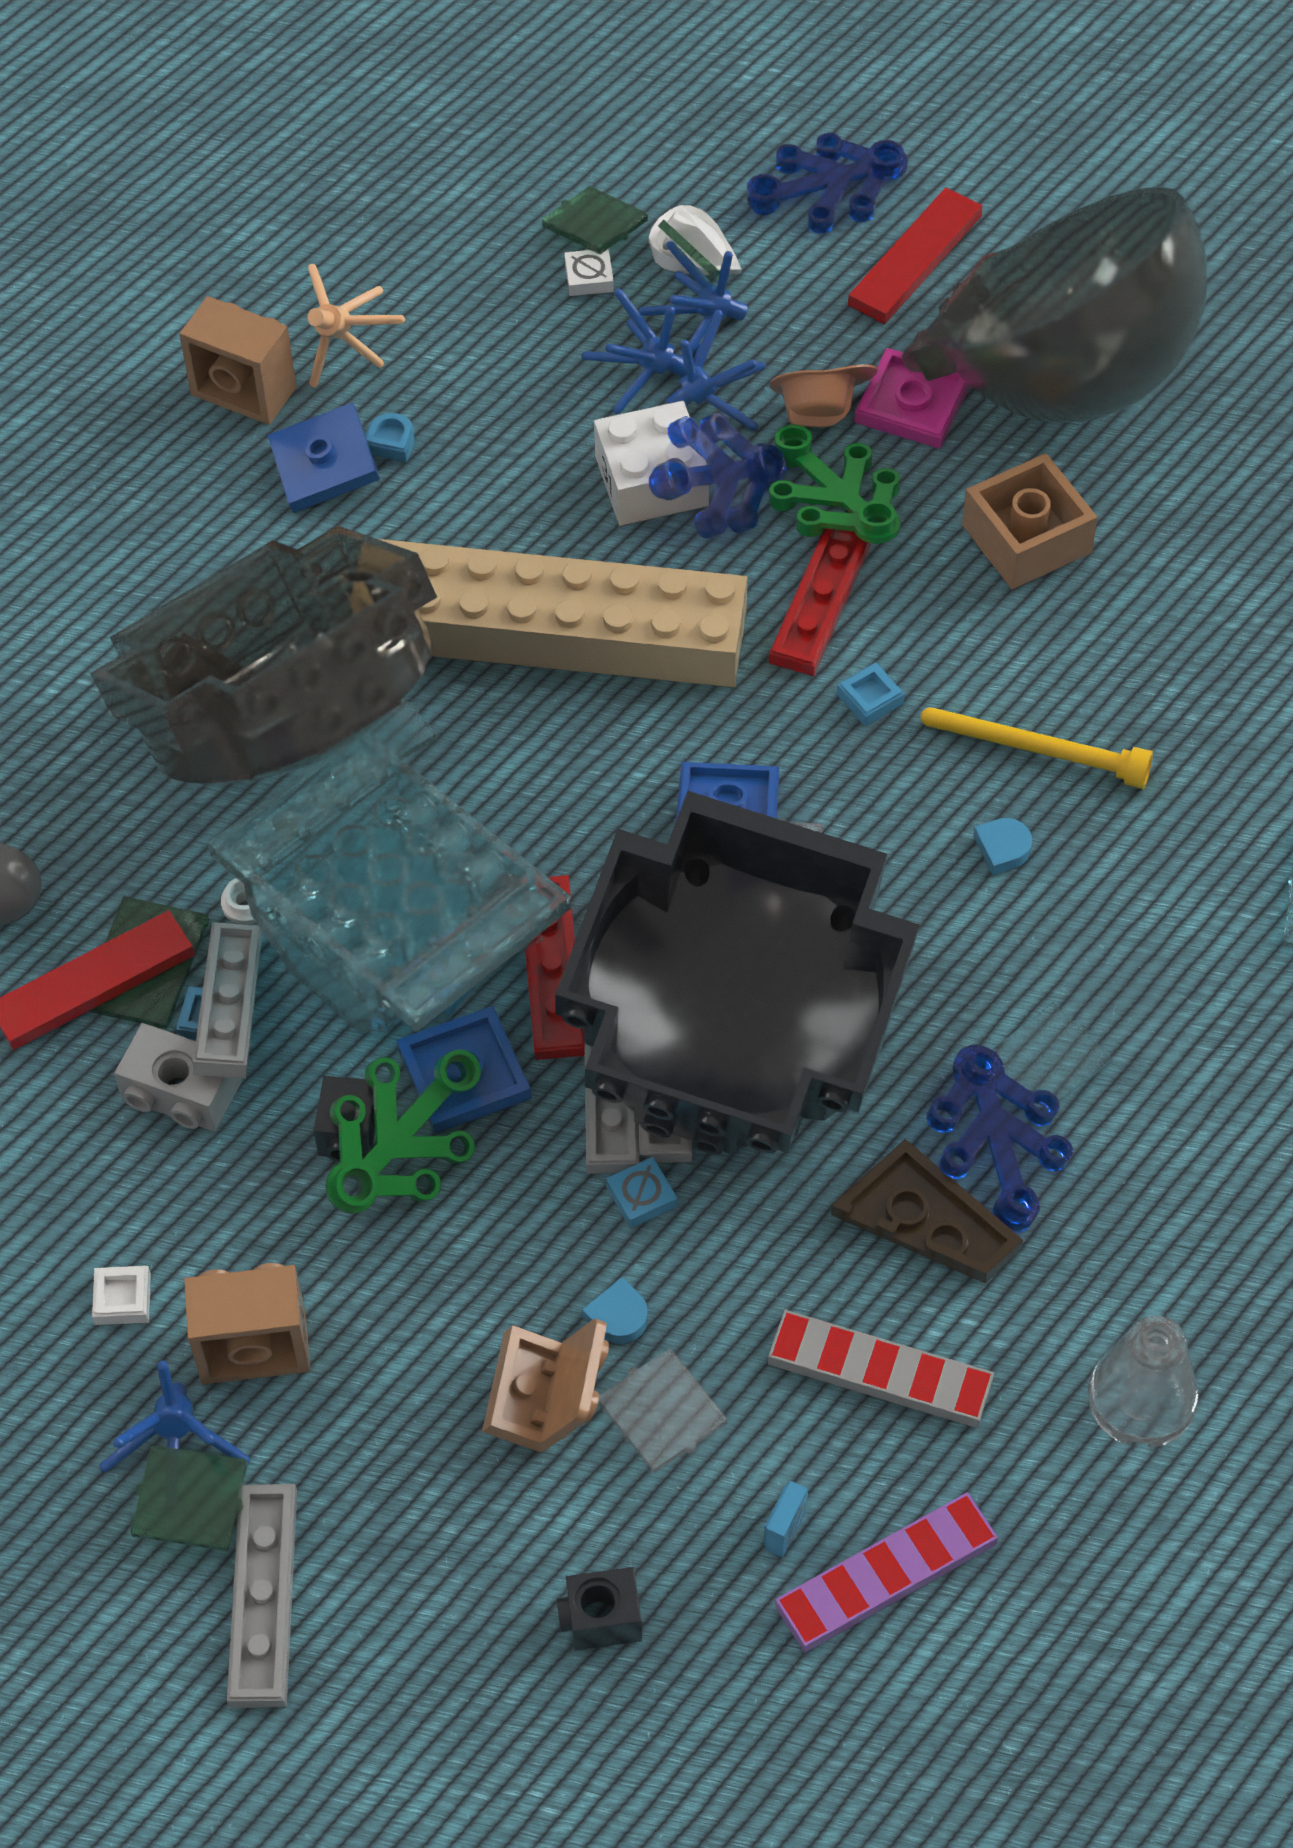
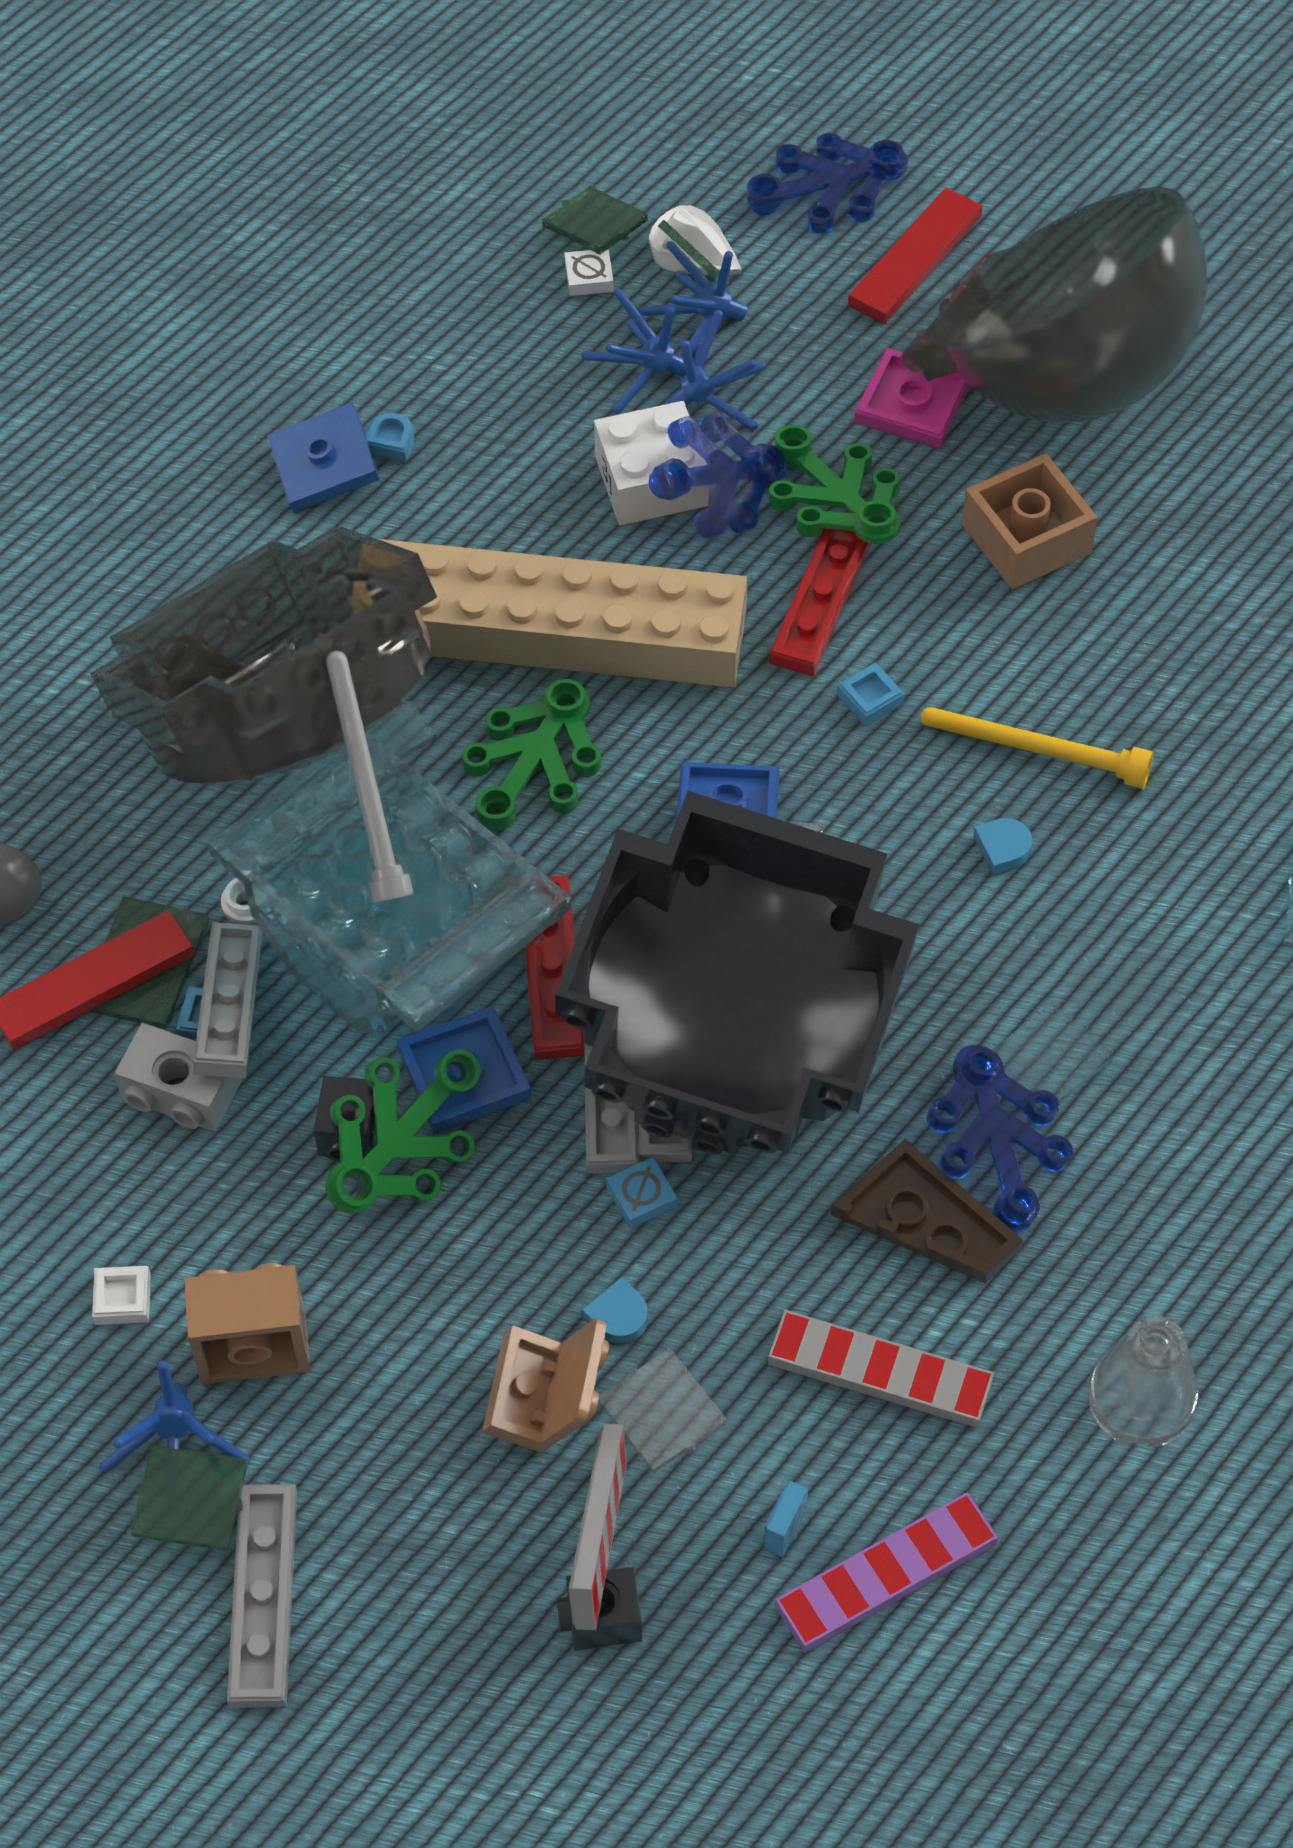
(238, 360): medium nougat brick -> none
(336, 321): light nougat plant -> none
(388, 878): none -> light grey piece
(534, 749): none -> green plant
(597, 1527): none -> light grey tile
(820, 396): nougat piece -> none

